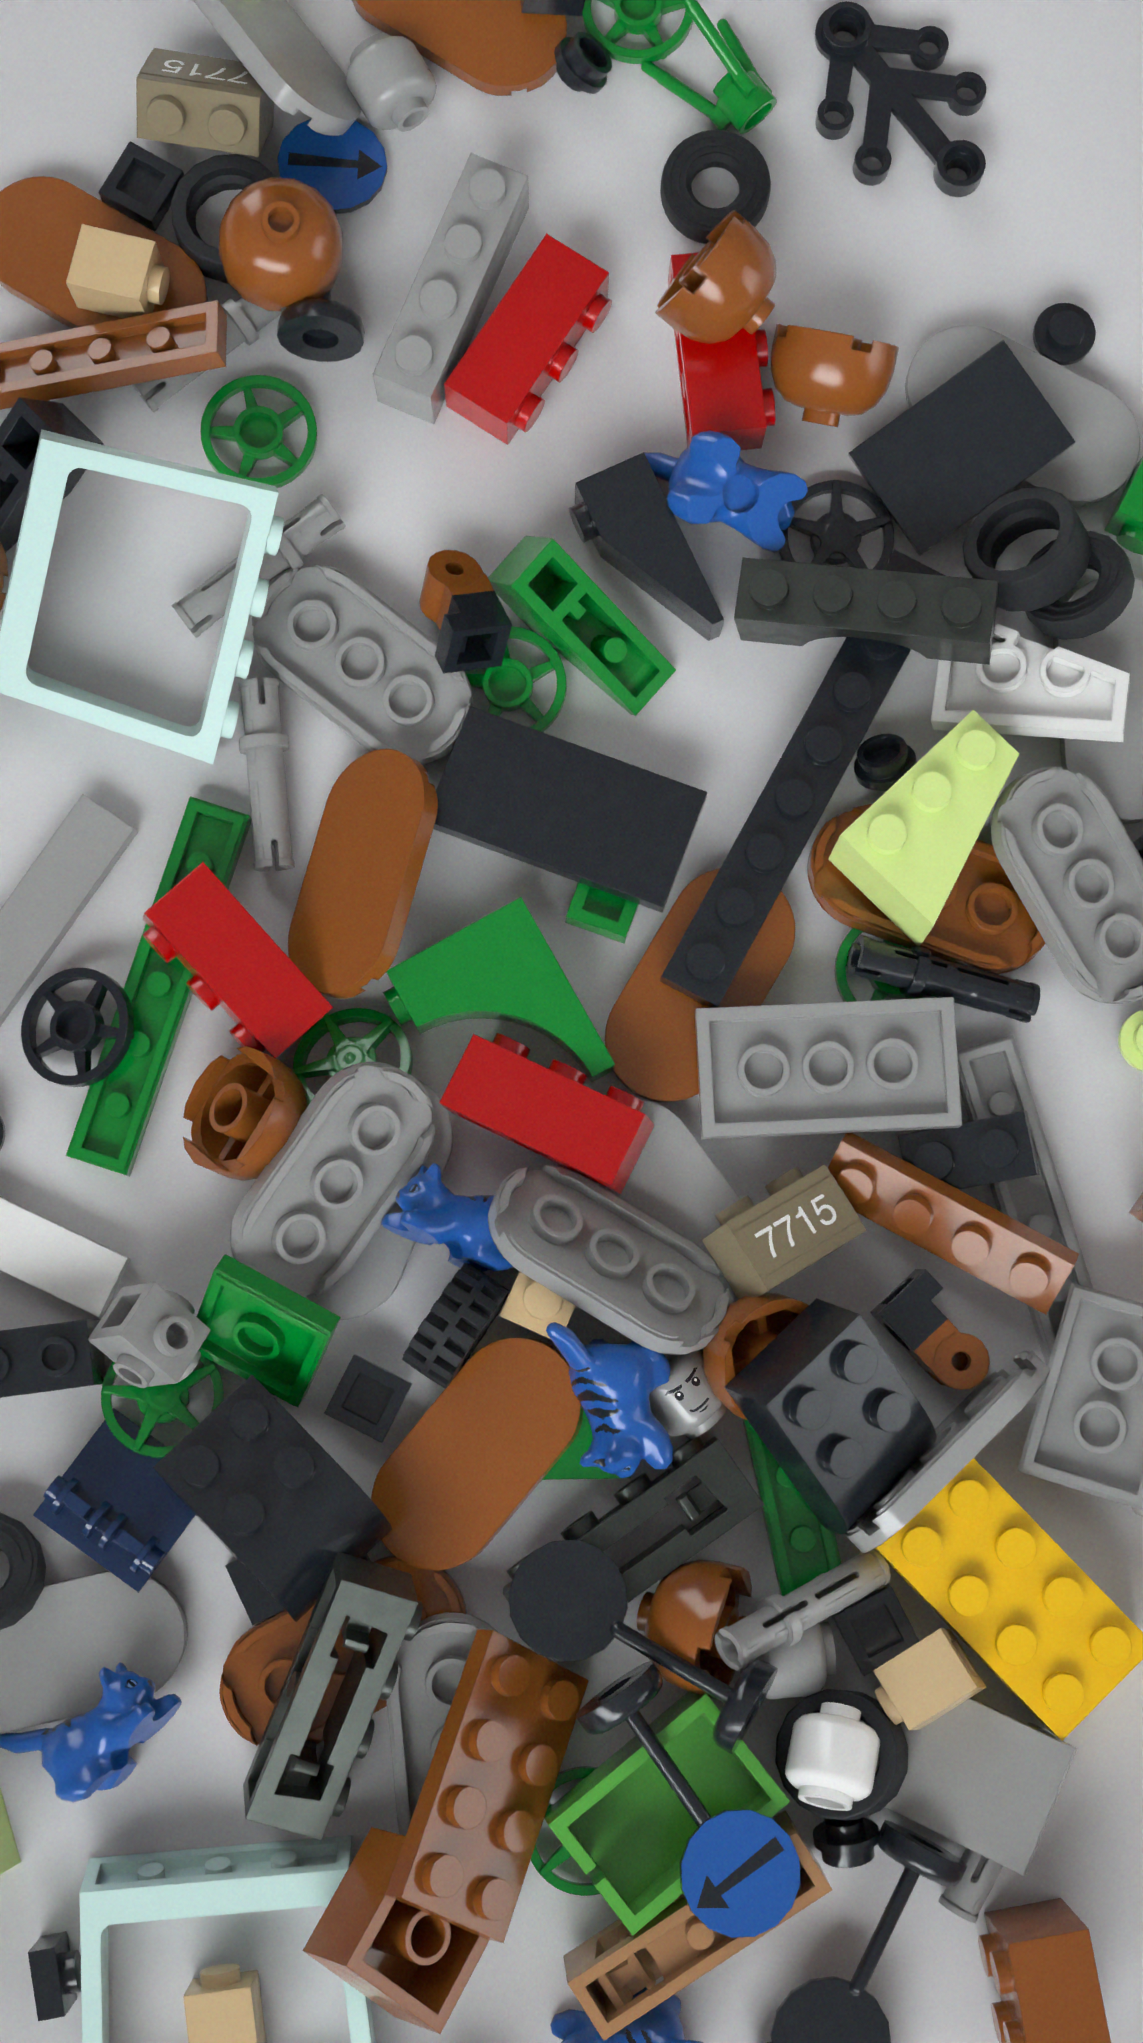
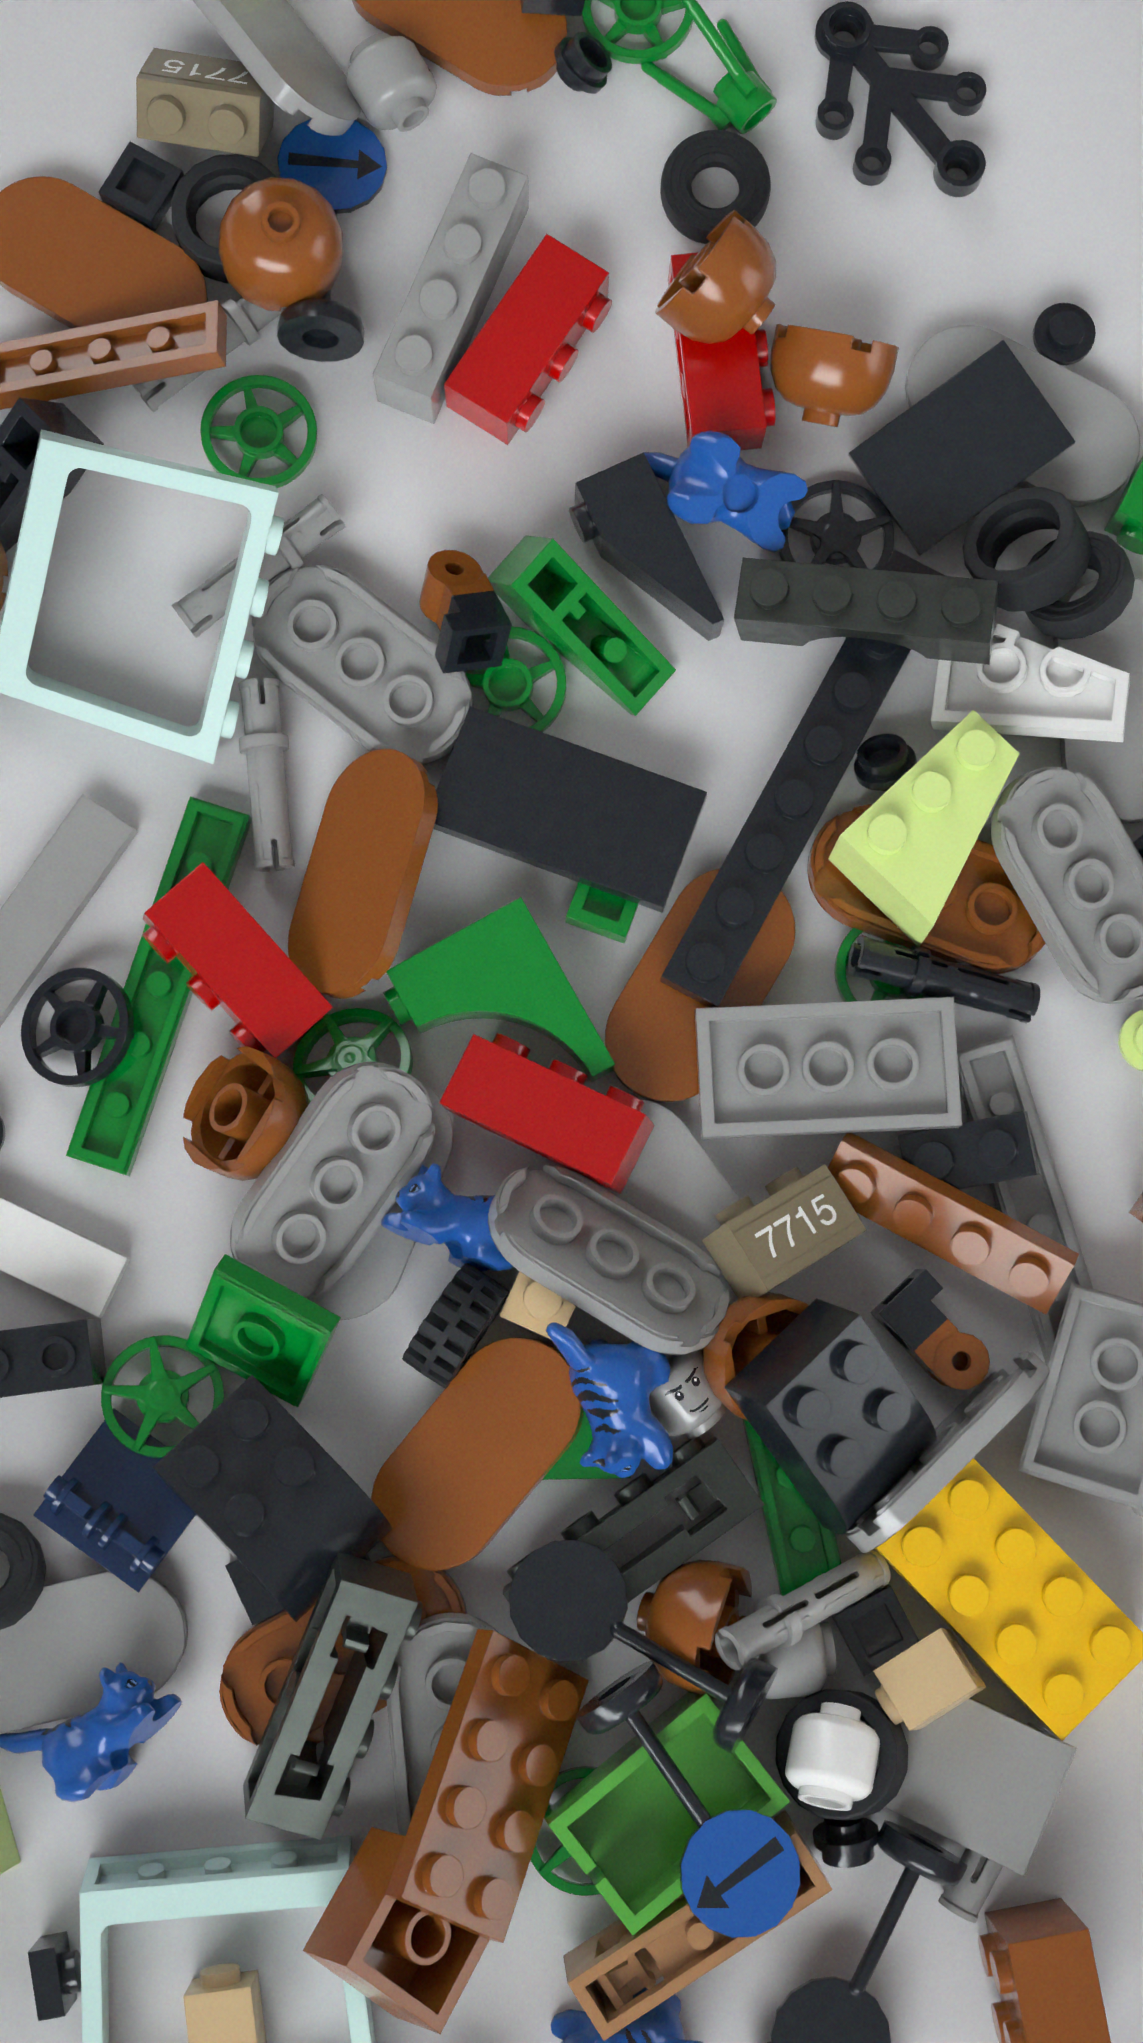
(116, 273): tan brick -> none
(150, 1335): light grey brick -> none
(368, 1398): black plate -> none

